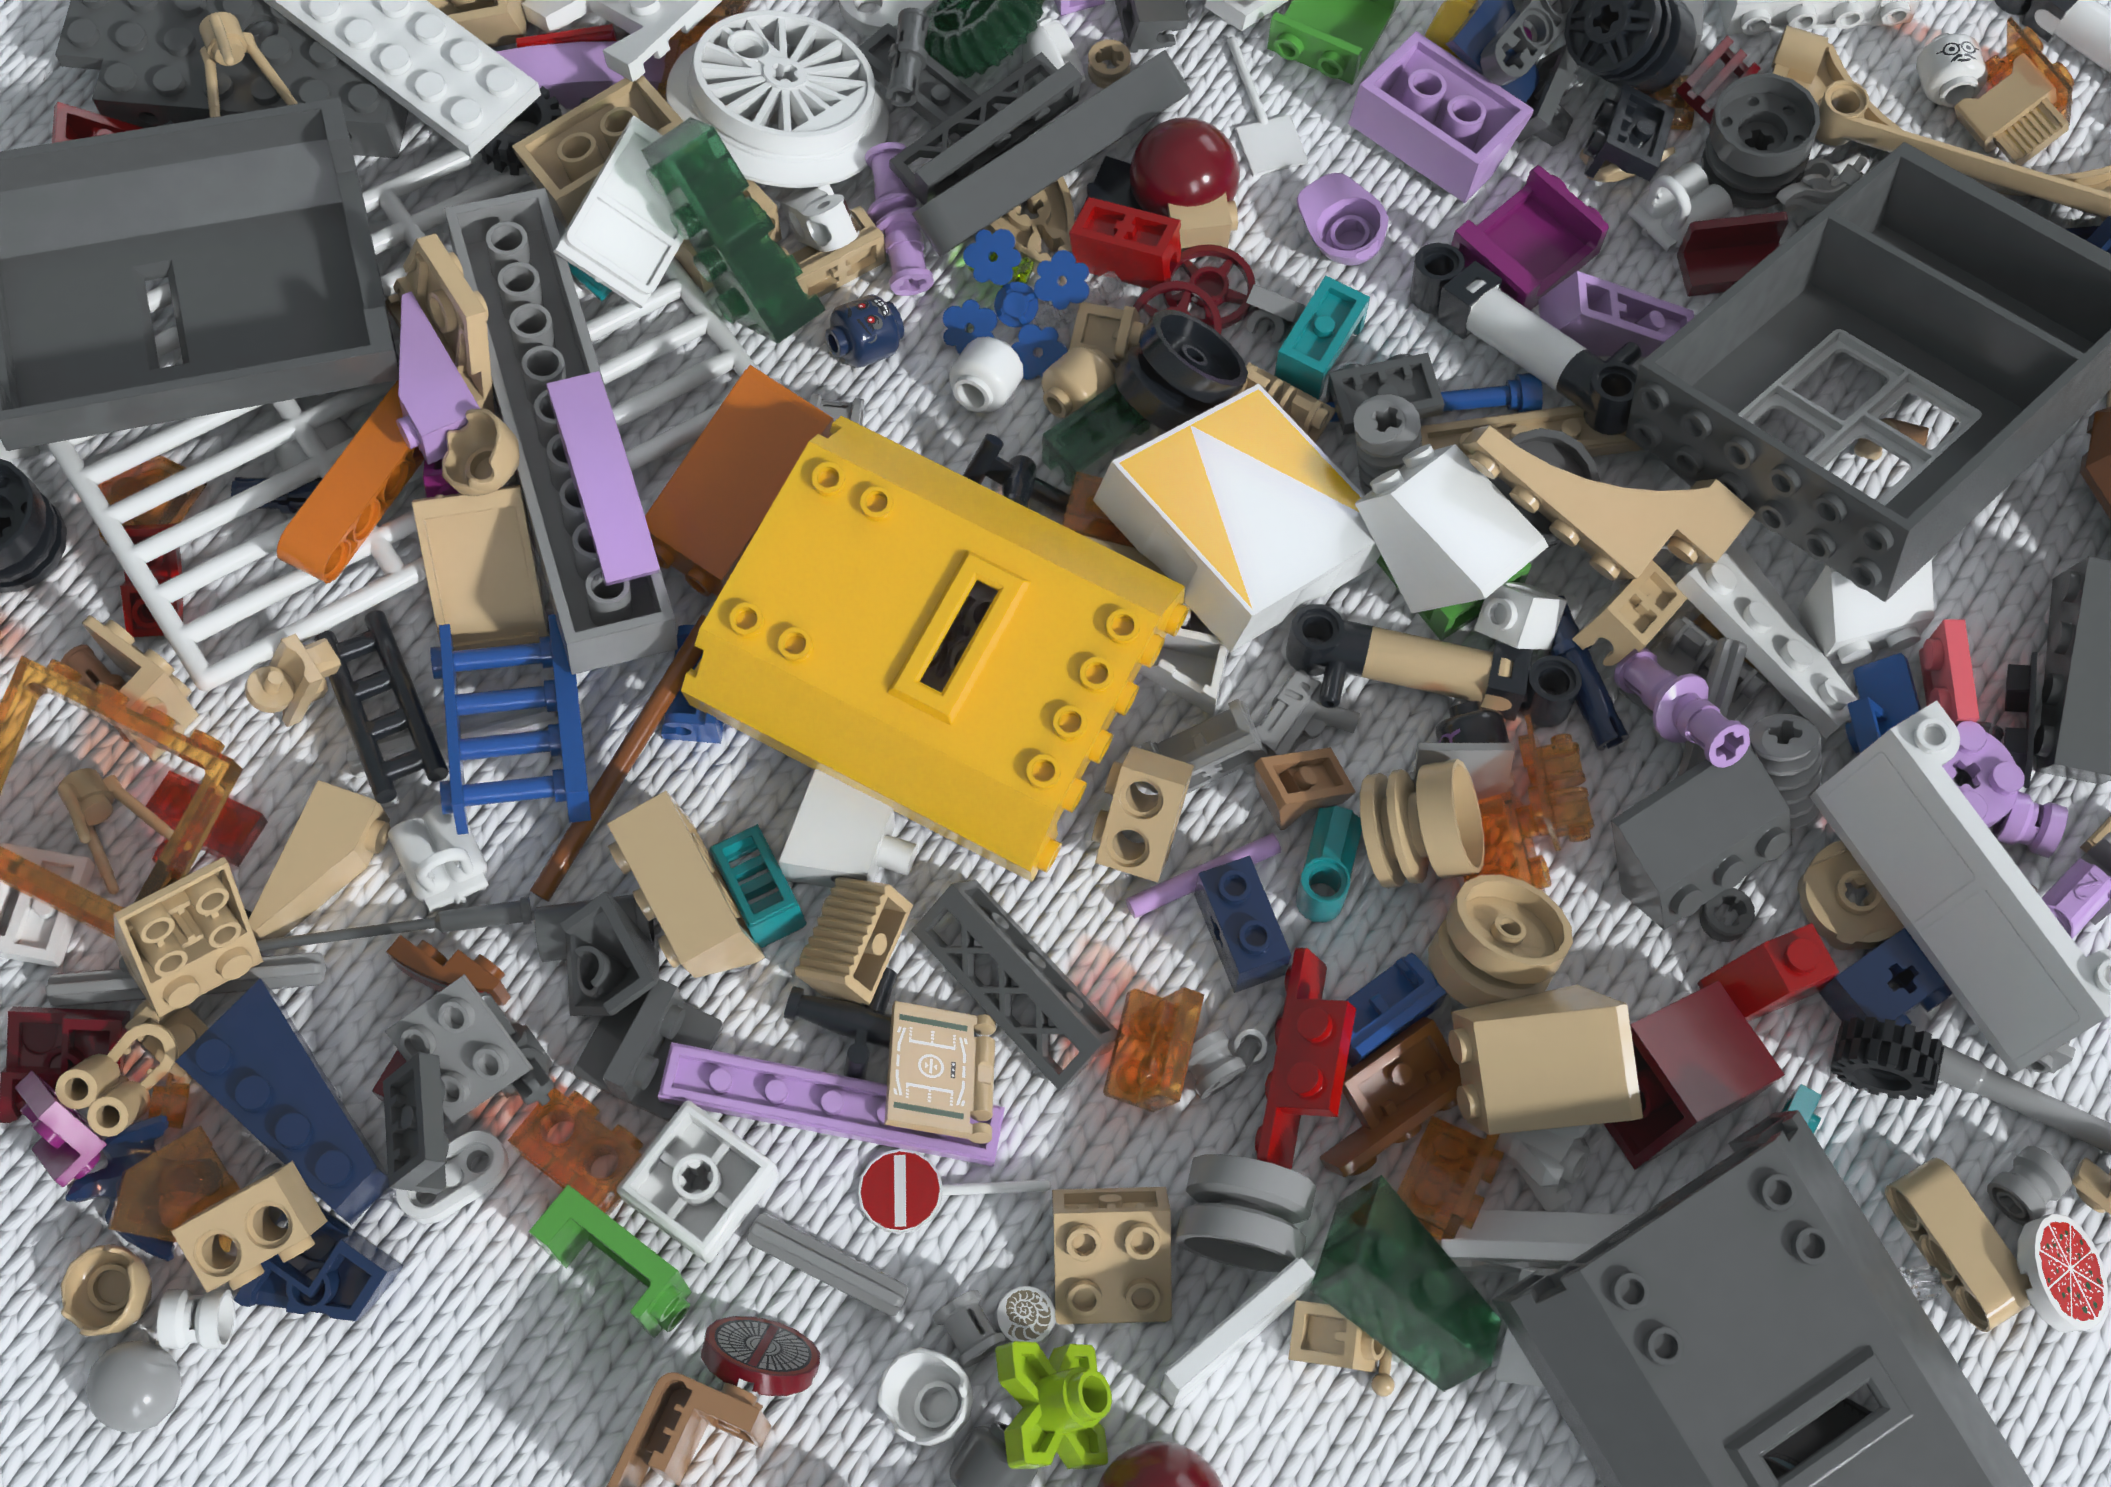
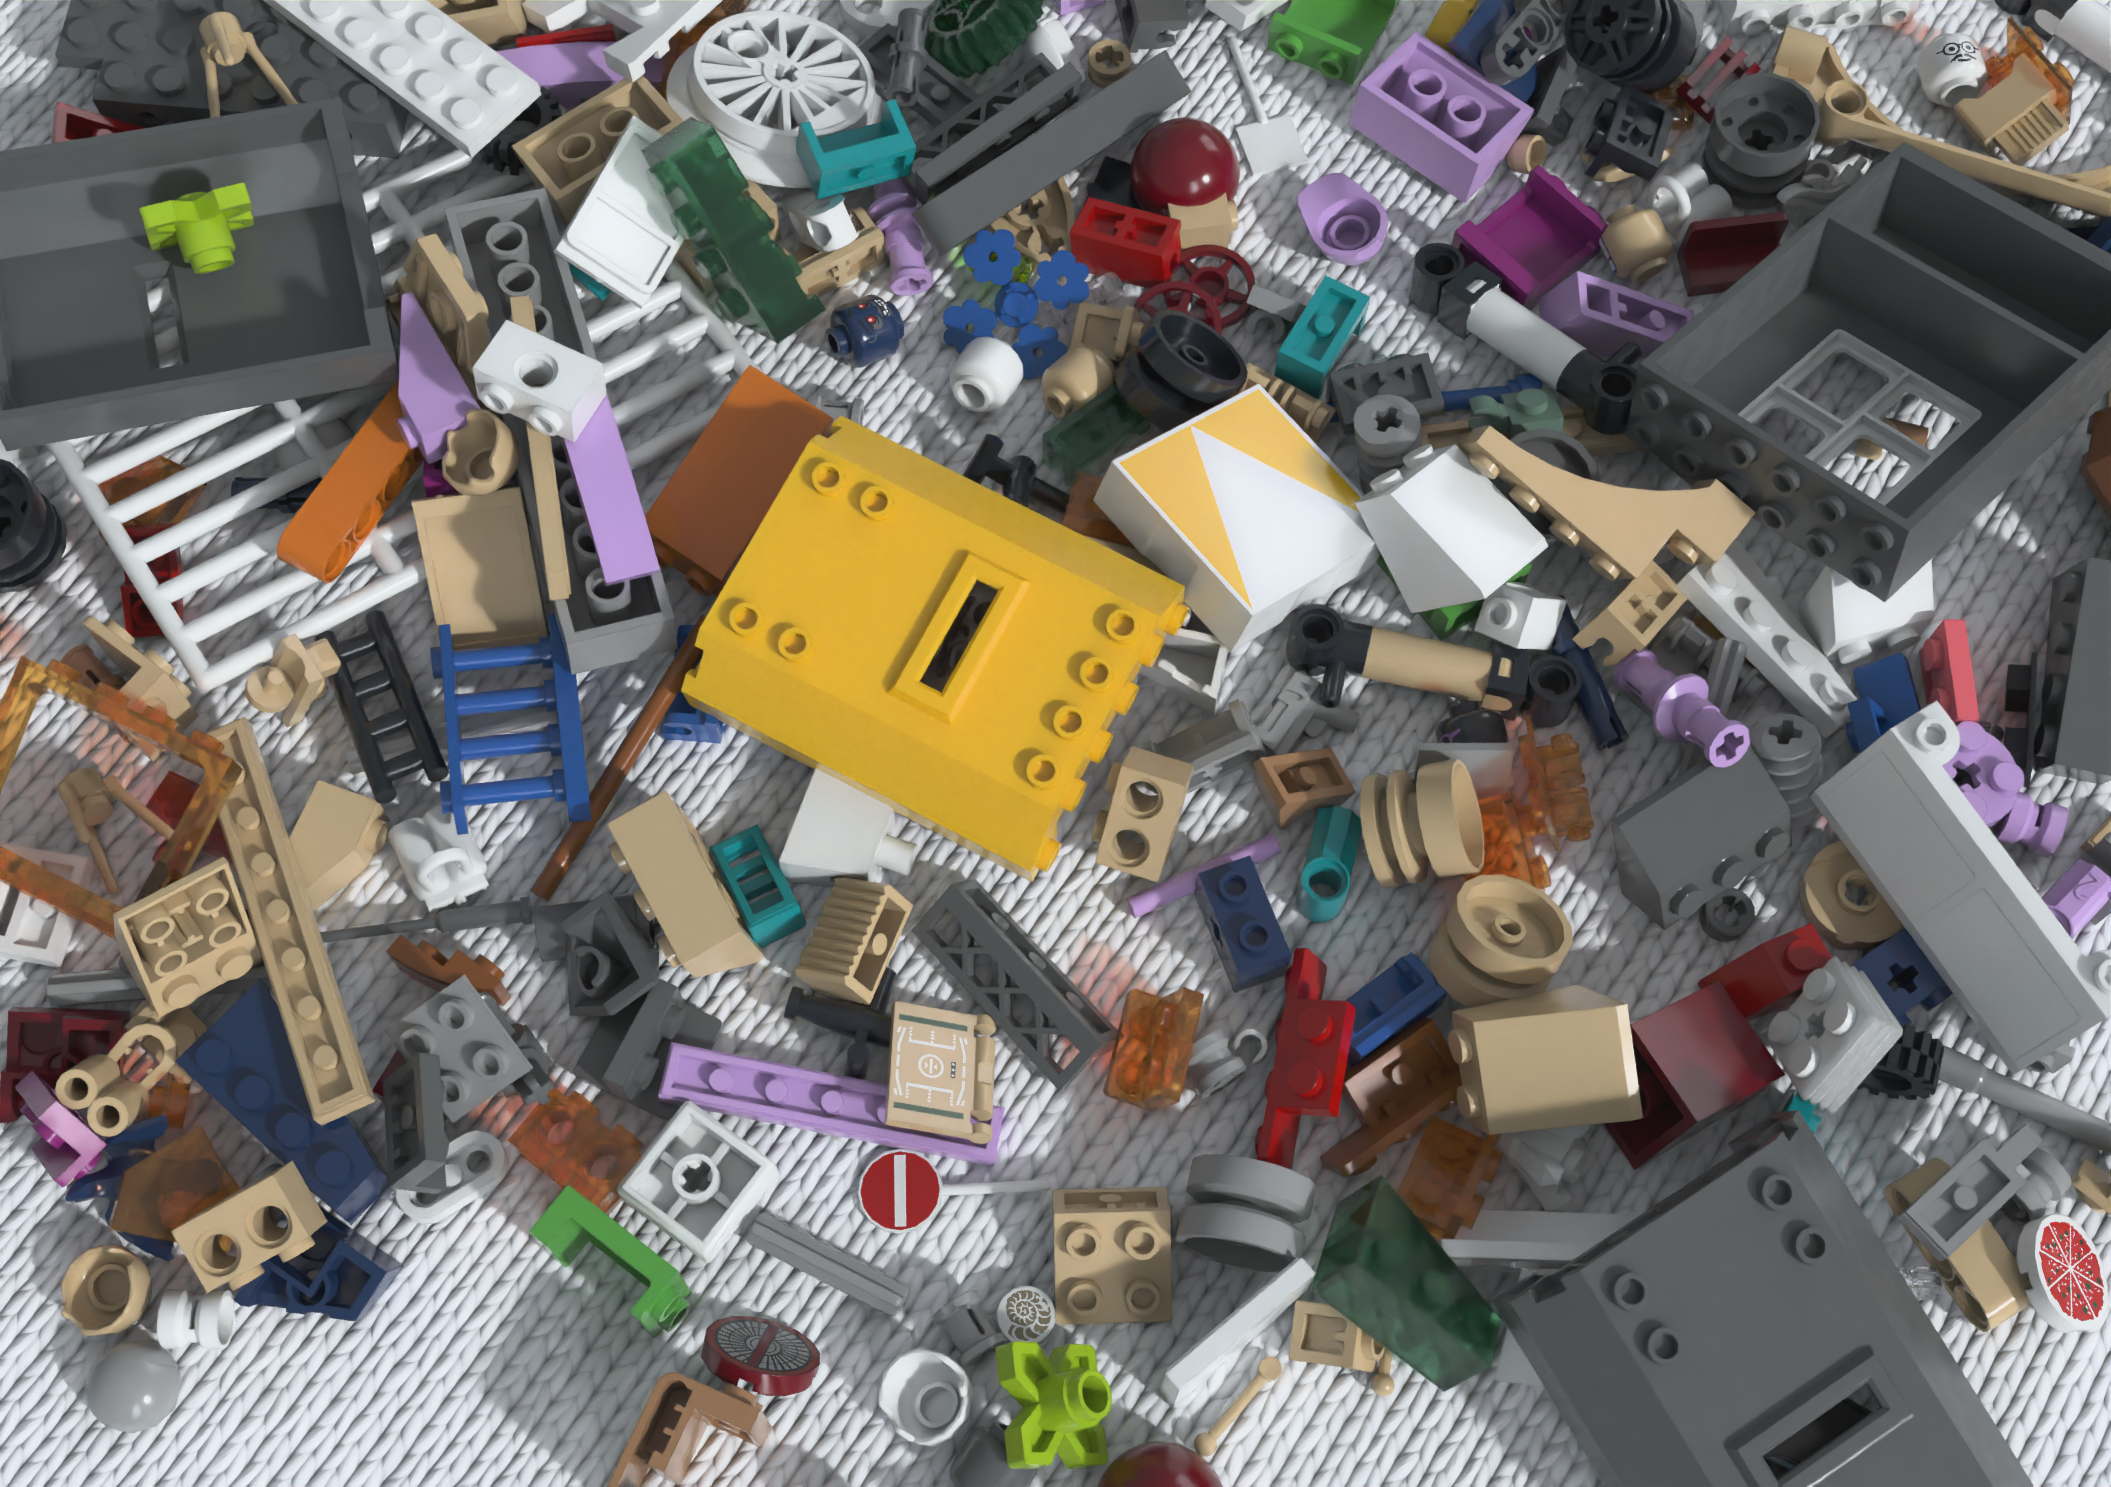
(200, 225): none -> lime plant
(289, 935): none -> tan tile
(523, 358): none -> white brick
(545, 483): none -> tan tile
(857, 155): none -> teal panel
(1268, 1371): none -> tan hinge
(1517, 411): none -> sand green plate
(1527, 153): none -> tan hinge
(1636, 243): none -> tan head
(1833, 1034): none -> white brick
(1970, 1192): none -> light grey hinge

